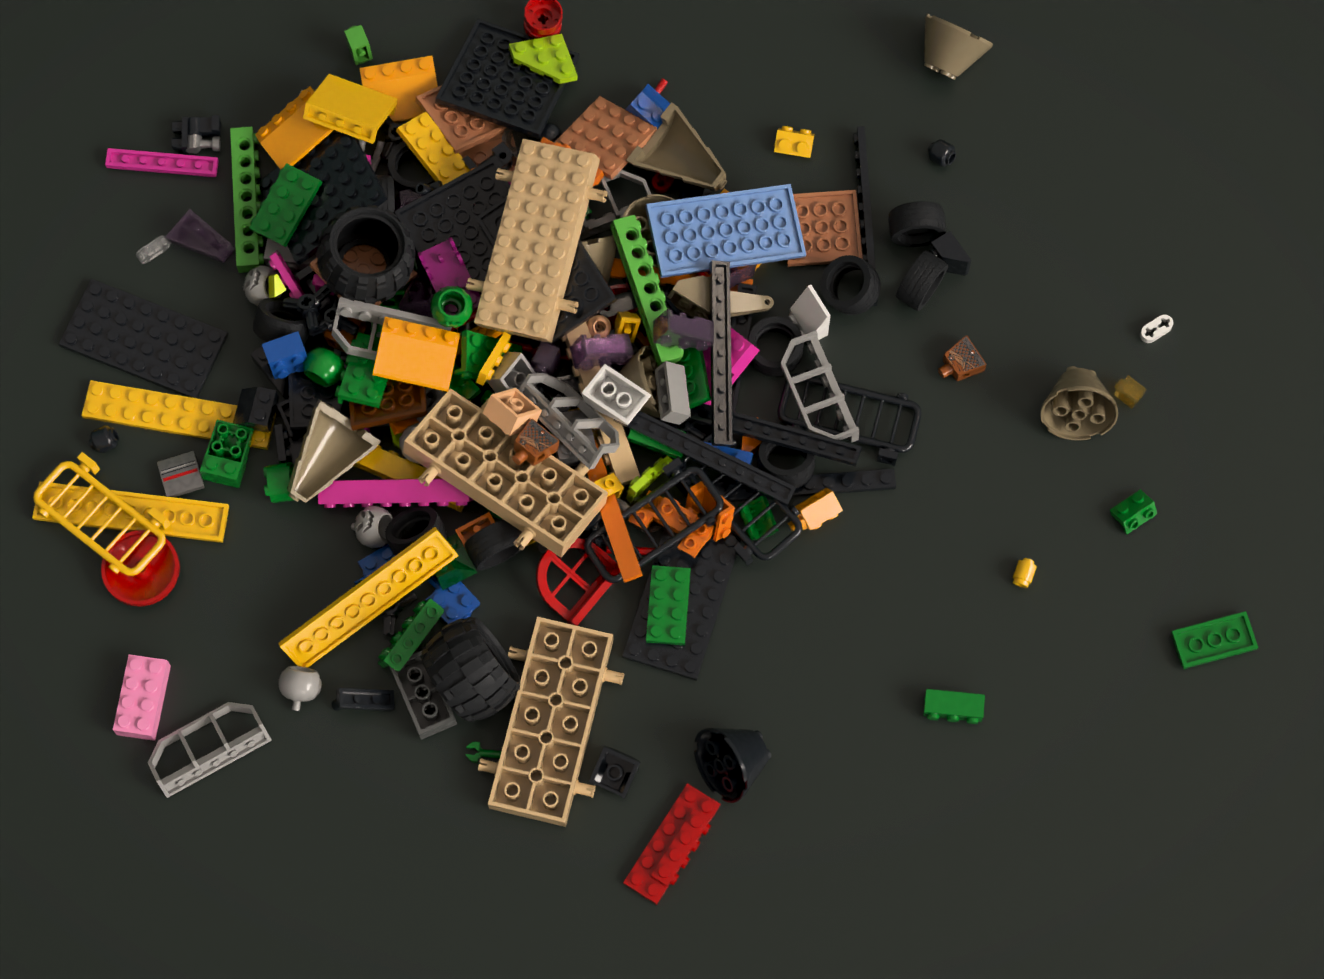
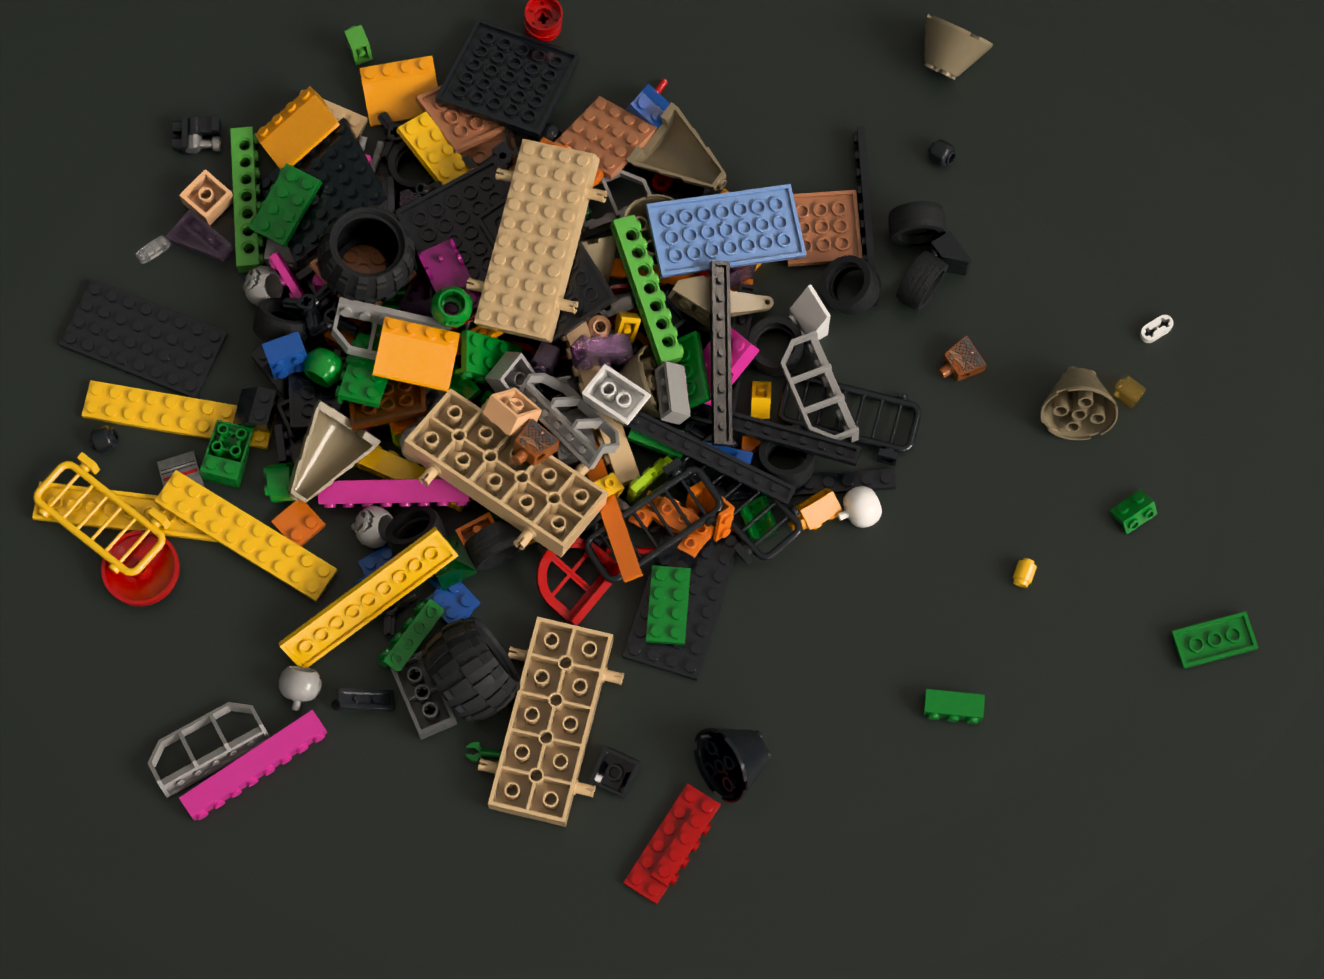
(141, 697): bright pink brick -> none
(162, 162): dark pink plate -> none
(207, 197): none -> light nougat brick
(246, 536): none -> yellow plate
(253, 765): none -> dark pink brick
(276, 286): neon yellow slope -> none
(298, 523): none -> orange plate
(349, 108): yellow panel -> none
(494, 359): yellow plate -> none
(545, 57): lime plate -> none
(683, 331): wedge -> none
(761, 399): none -> yellow slope
(794, 142): yellow bracket -> none
(861, 507): none -> white piece

